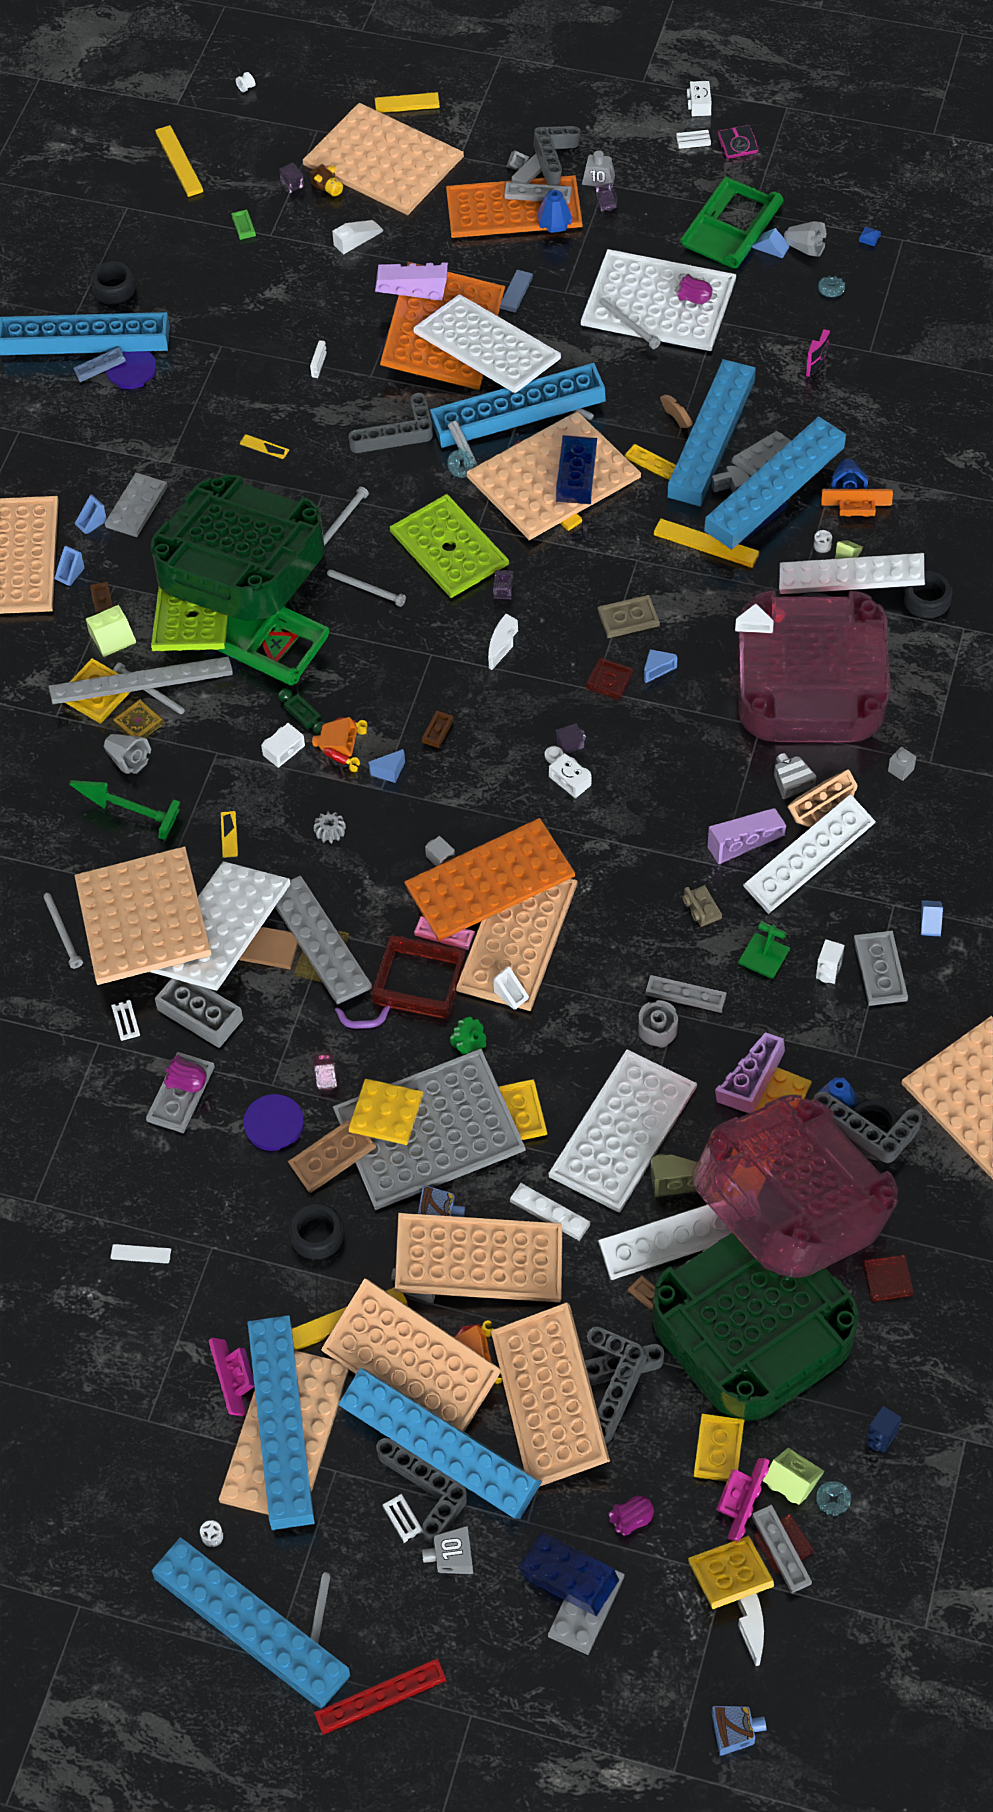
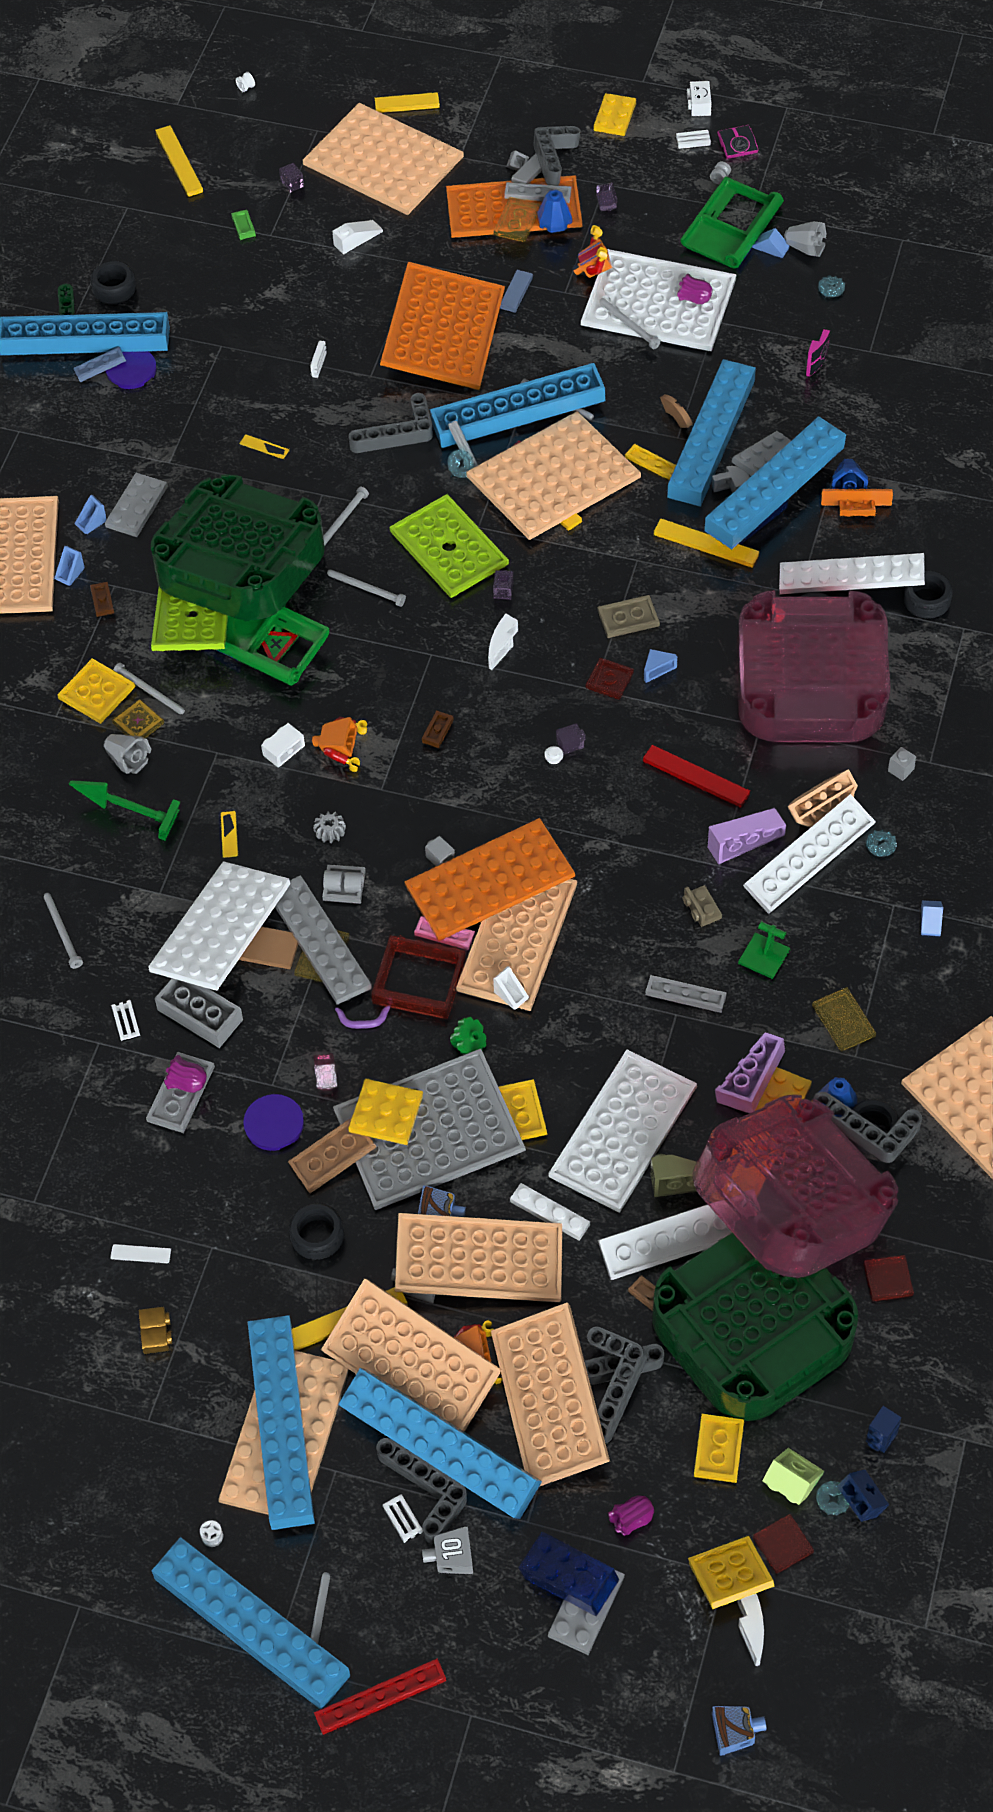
(63, 299): none -> dark green beam
(110, 630): yellowish green slope -> none
(140, 680): light grey plate -> none
(142, 915): light nougat plate -> none
(154, 1330): none -> pearl gold brick
(233, 1374): dark pink bracket -> none
(301, 710): dark green plate -> none
(325, 180): piece -> none
(343, 883): none -> light grey plate
(388, 766): medium blue slope -> none
(412, 280): lavender wedge -> none
(487, 343): white plate -> none
(517, 219): none -> clear yellow tile
(570, 775): white brick -> none
(576, 469): clear blue brick -> none
(595, 257): none -> torso
(598, 170): light grey torso -> none
(614, 114): none -> yellow plate
(658, 1023): light grey brick -> none
(696, 776): none -> red tile
(721, 170): none -> light grey wheel
(740, 1495): dark pink bracket -> none
(754, 621): white slope -> none
(781, 1549): light grey plate -> none
(793, 776): light grey torso -> none
(826, 539): white wheel -> none
(830, 961): white brick -> none
(844, 1019): none -> clear yellow tile
(847, 549): yellowish green slope -> none
(863, 1495): none -> dark blue brick
(869, 236): blue tile -> none
(880, 968): light grey plate -> none
(883, 849): none -> clear light blue gear

